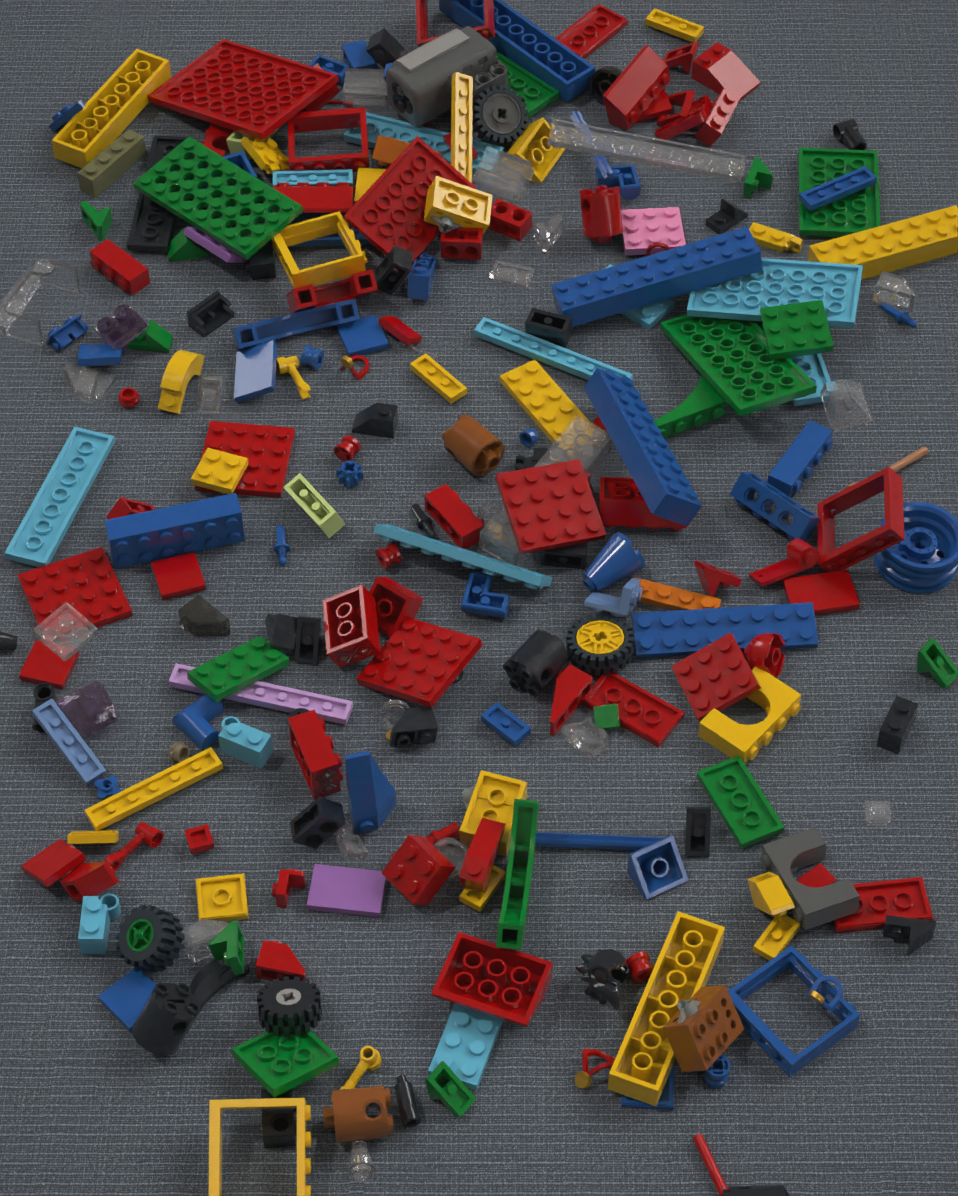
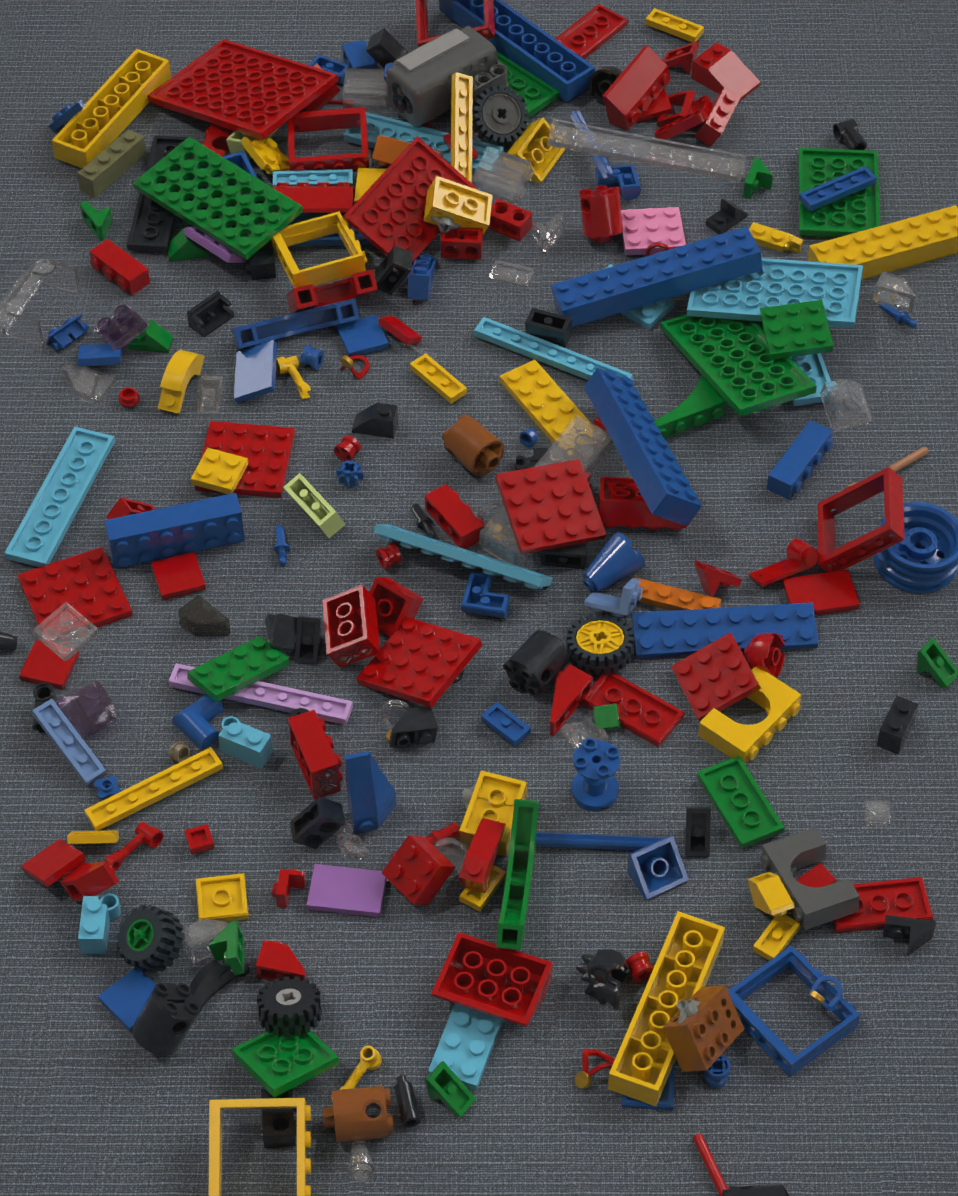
(595, 782): none -> blue piece
(803, 519): blue brick -> none

